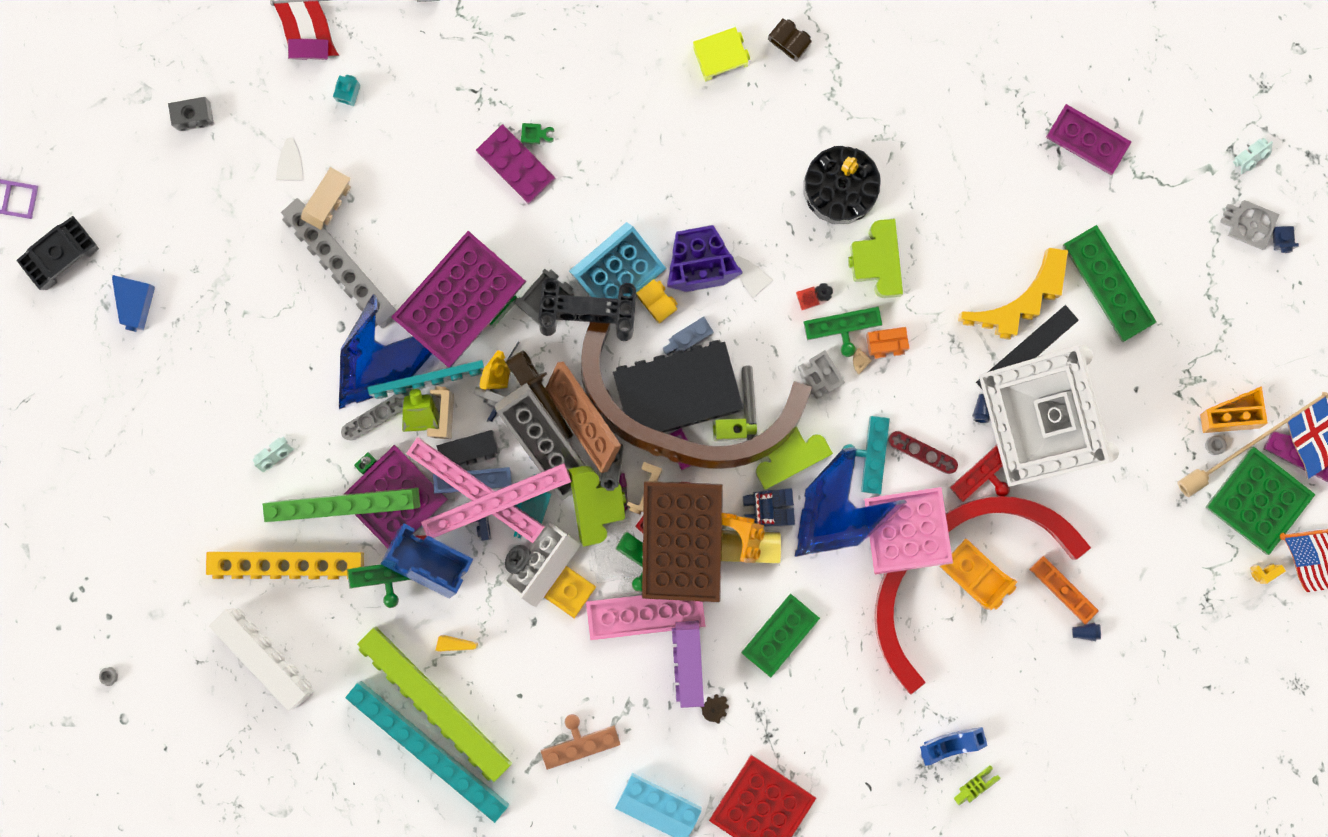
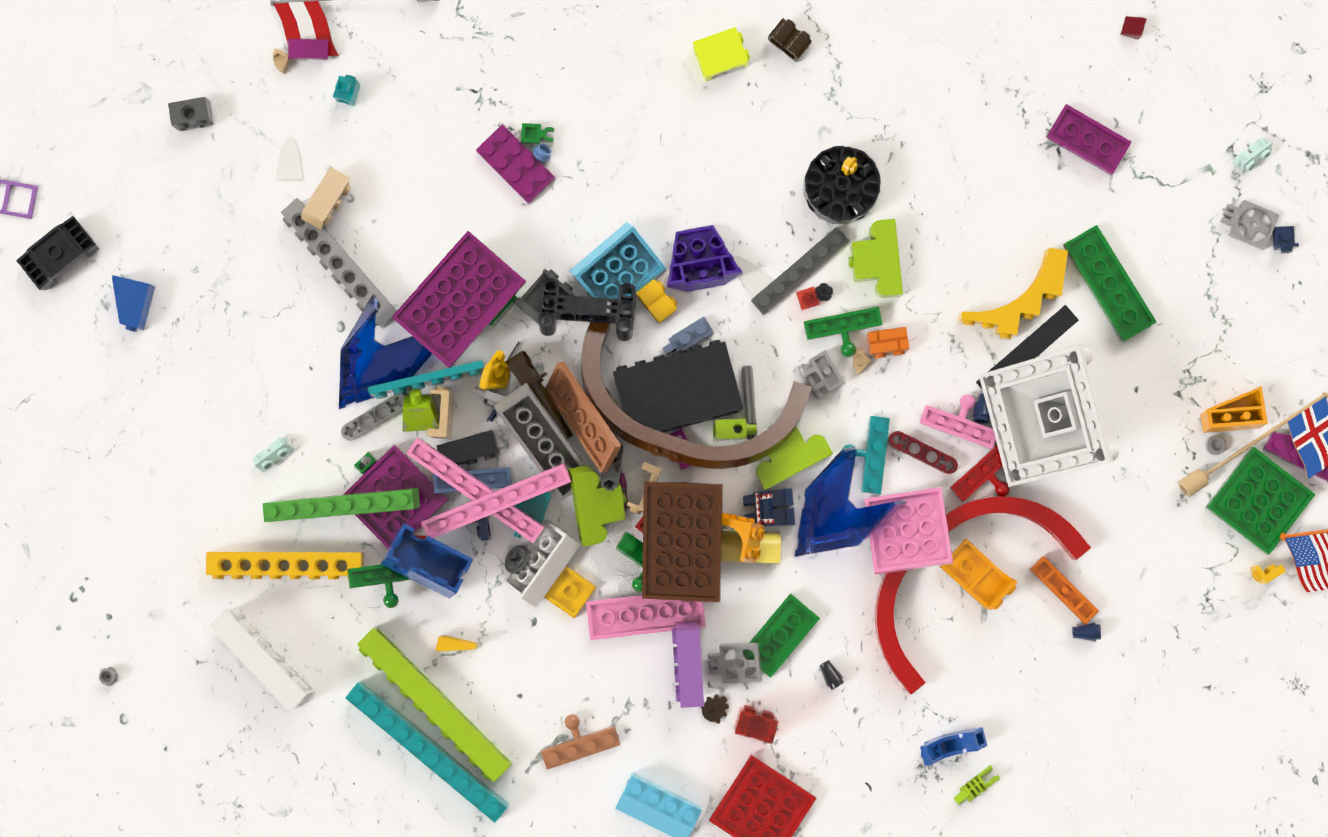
(281, 60): none -> tan tile
(542, 152): none -> medium blue plate
(722, 664): none -> light grey piece
(755, 724): none -> clear red brick
(800, 270): none -> dark grey plate
(831, 675): none -> black cone
(959, 425): none -> bright pink plate
(1133, 27): none -> dark red slope

